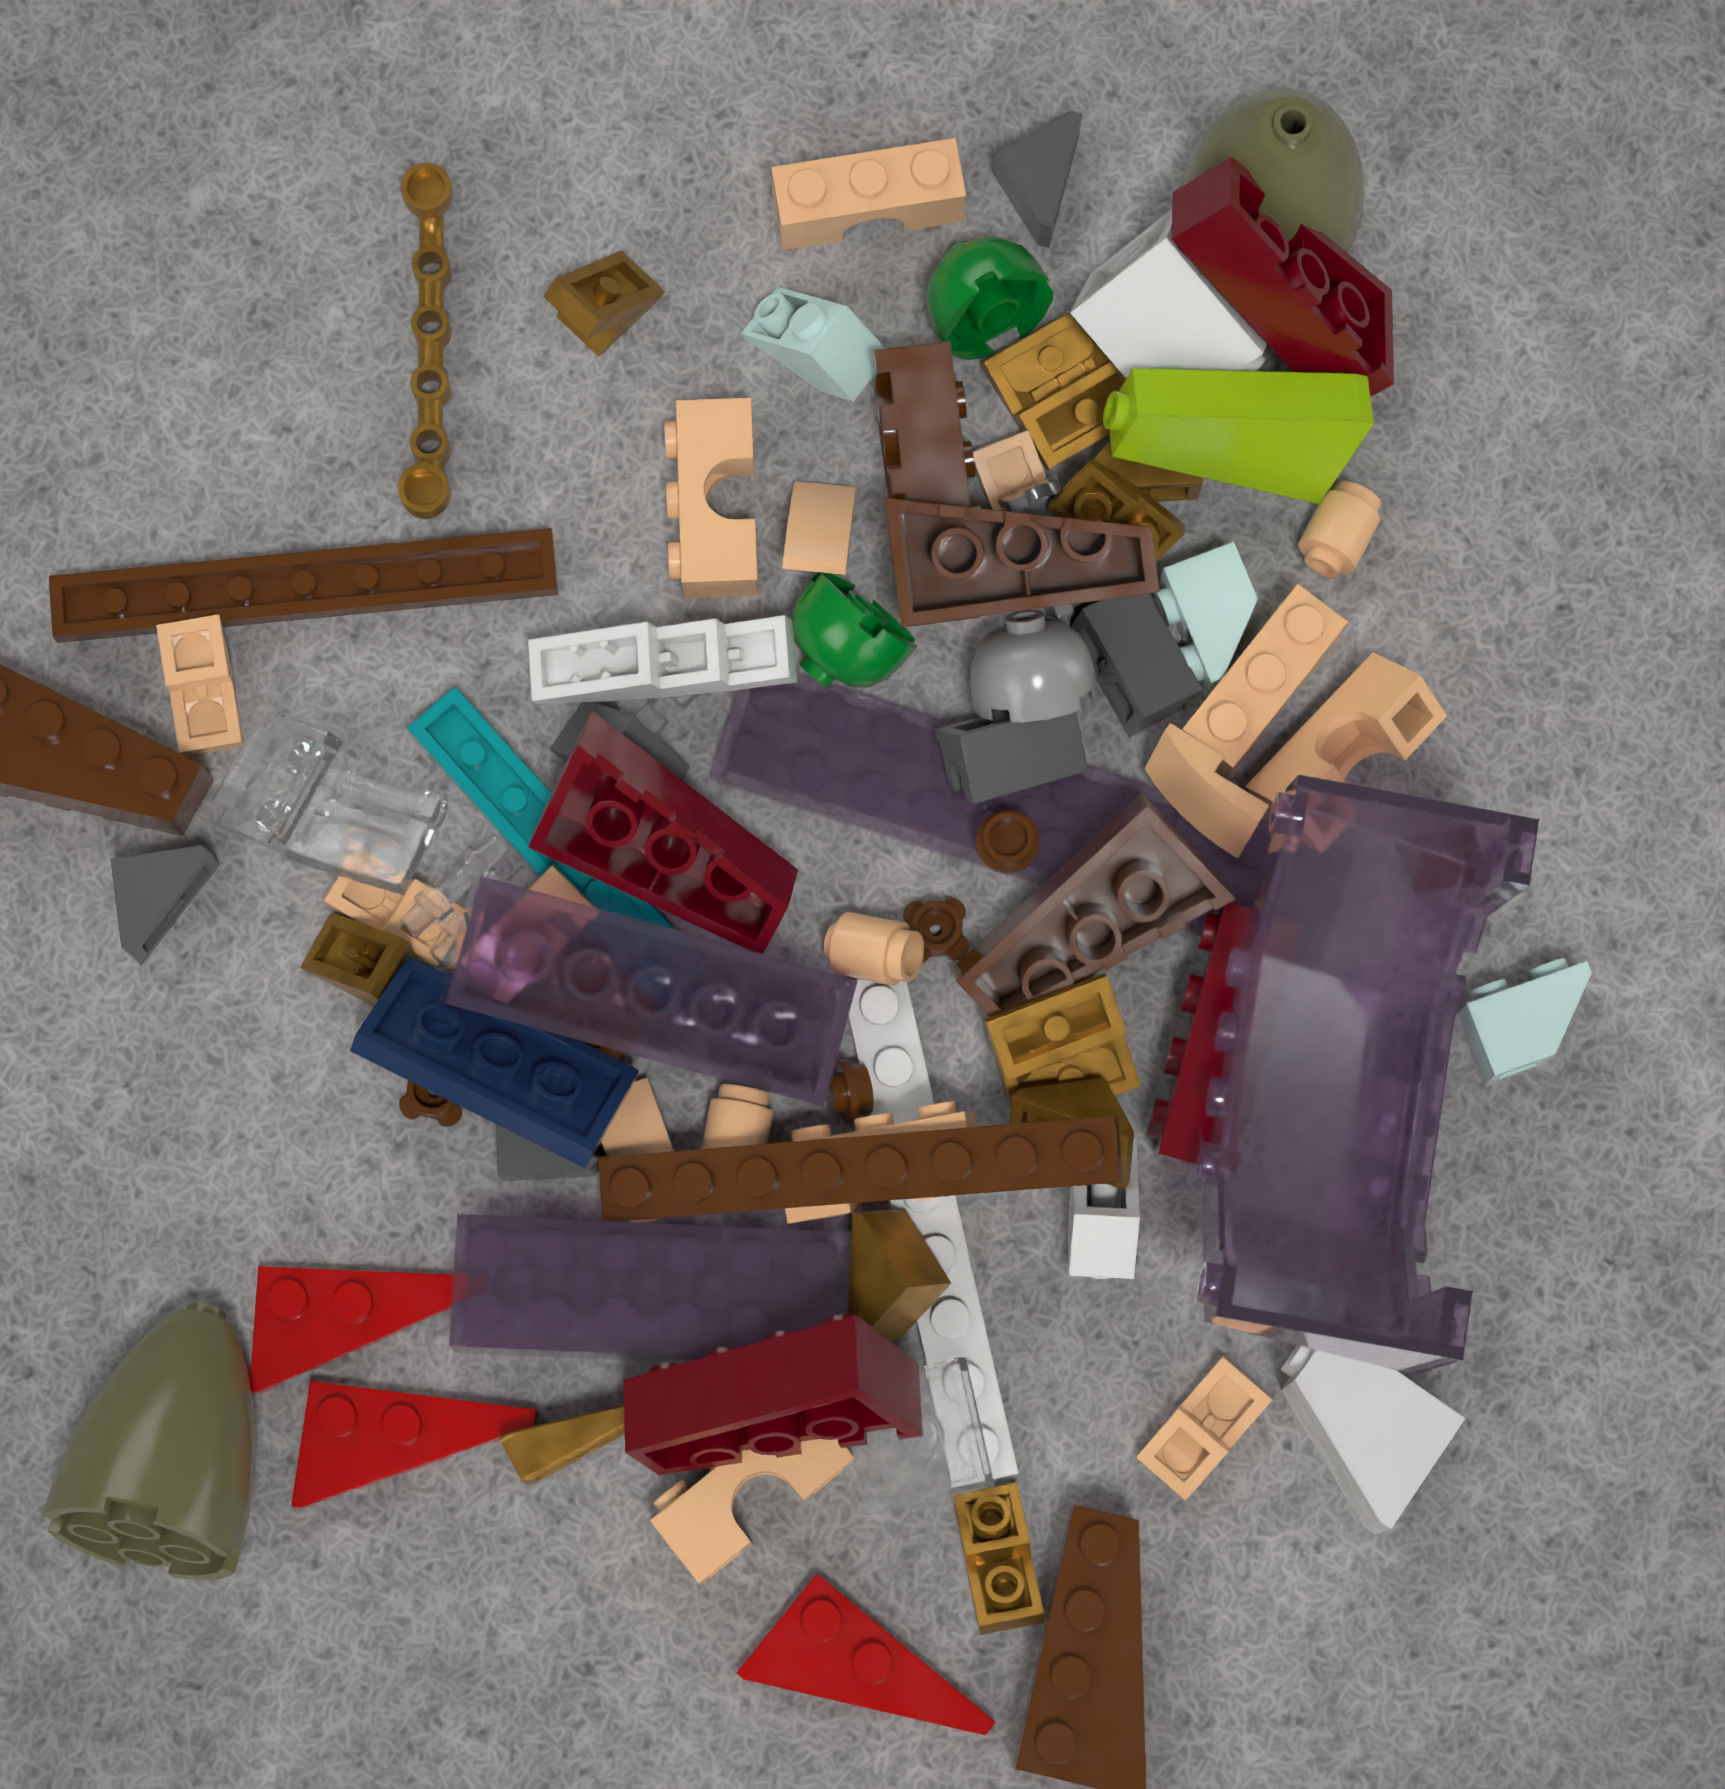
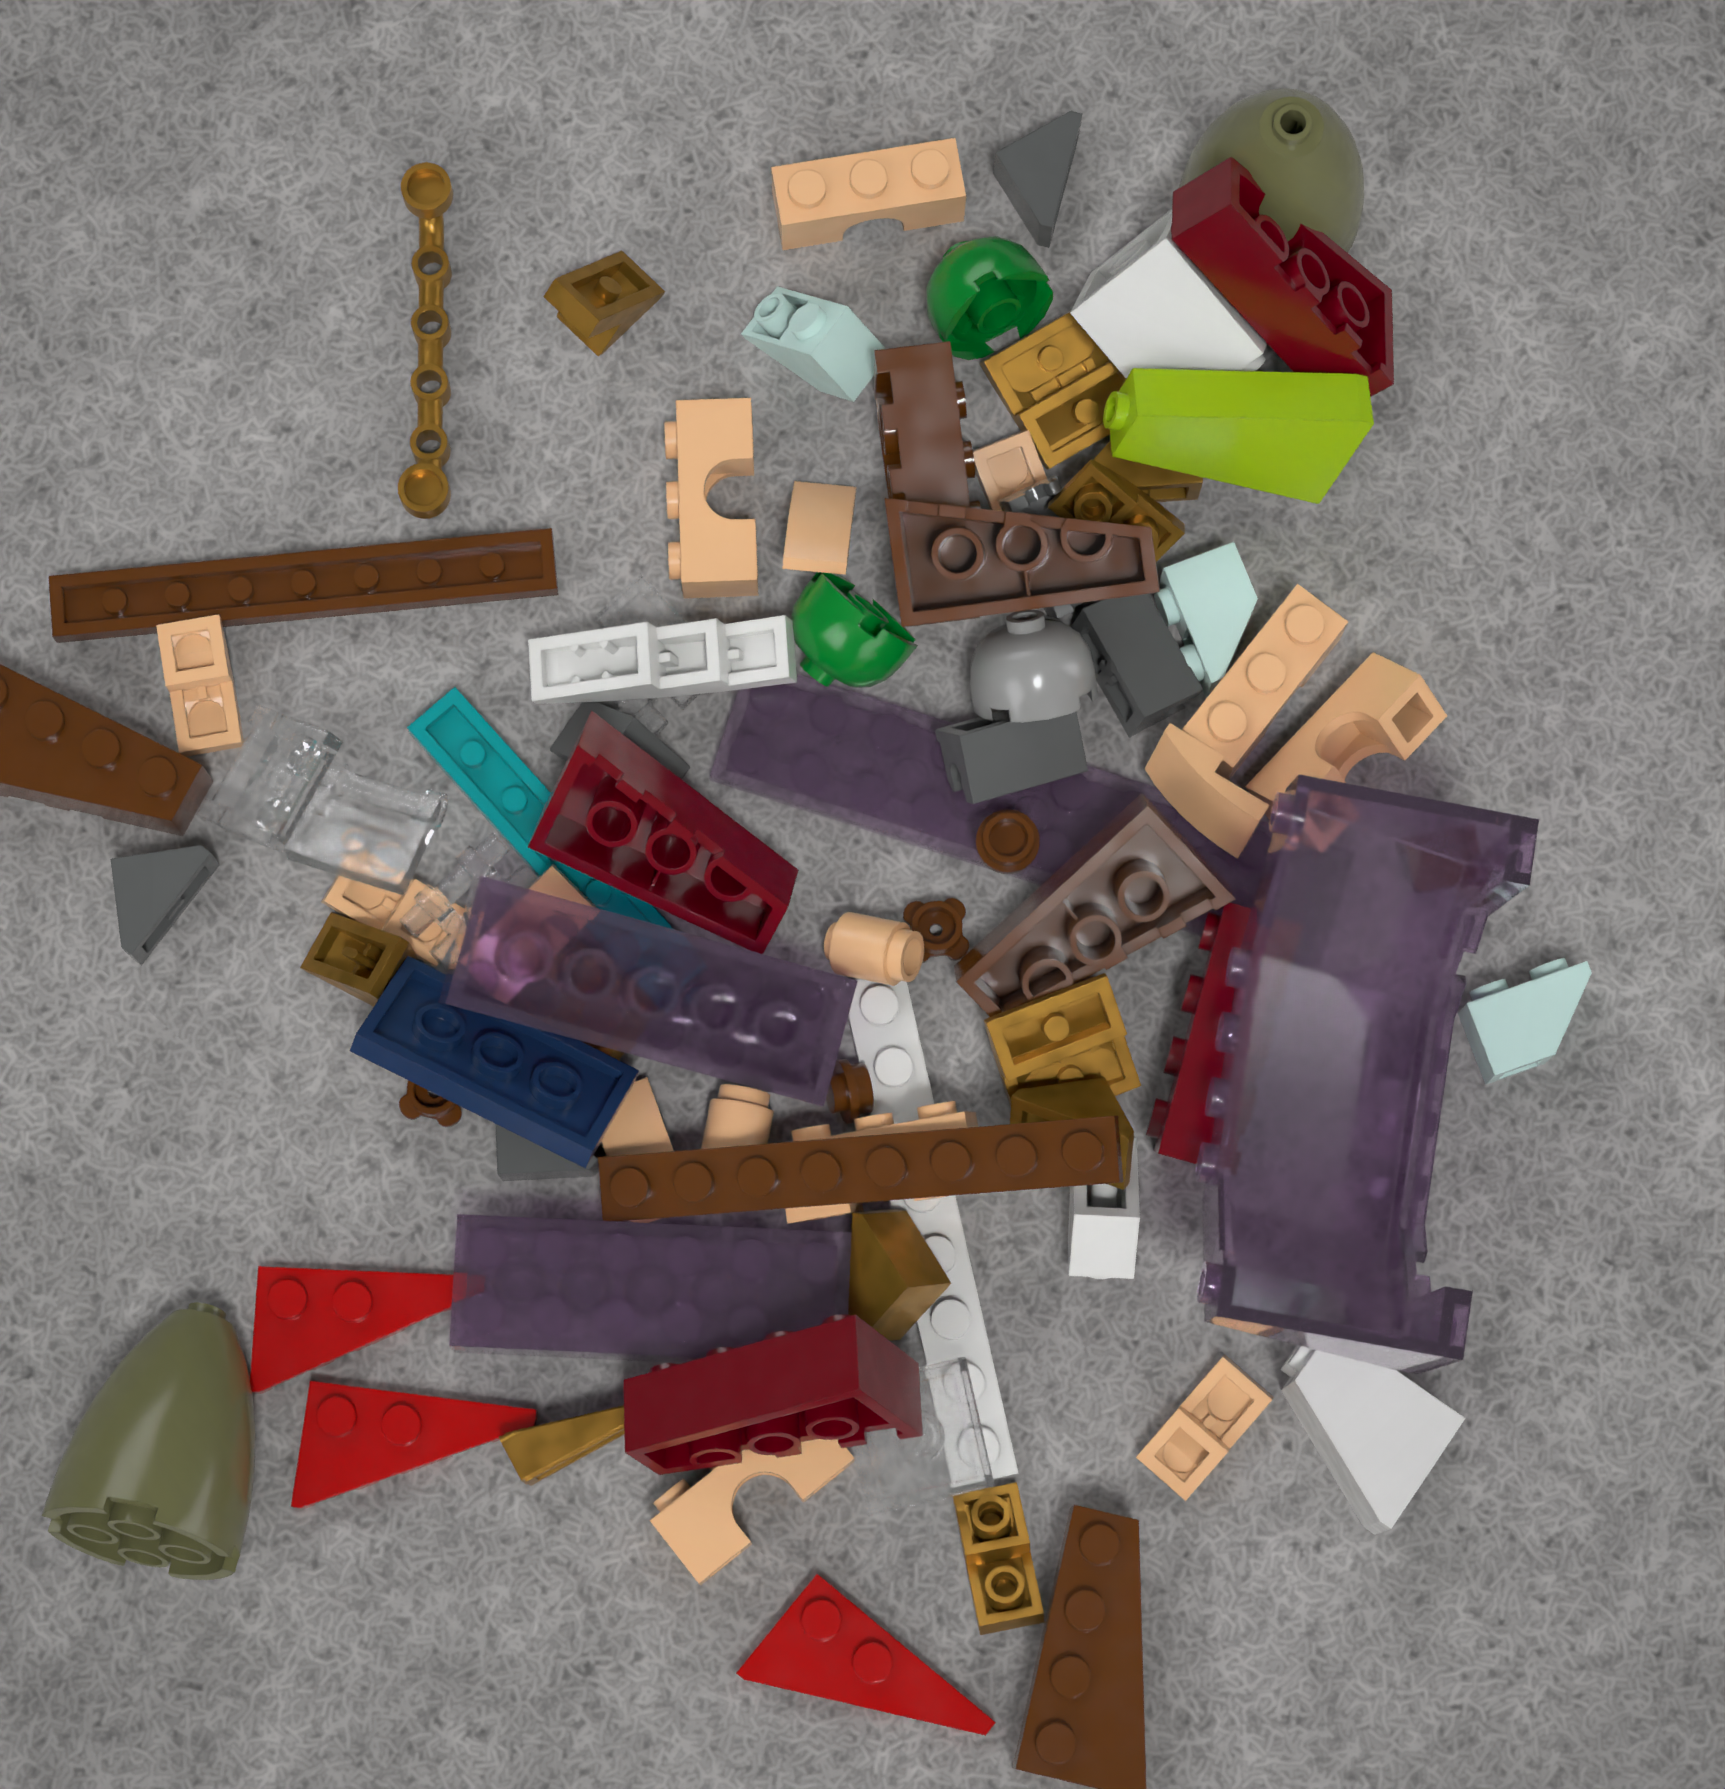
(1340, 529): light nougat brick -> none

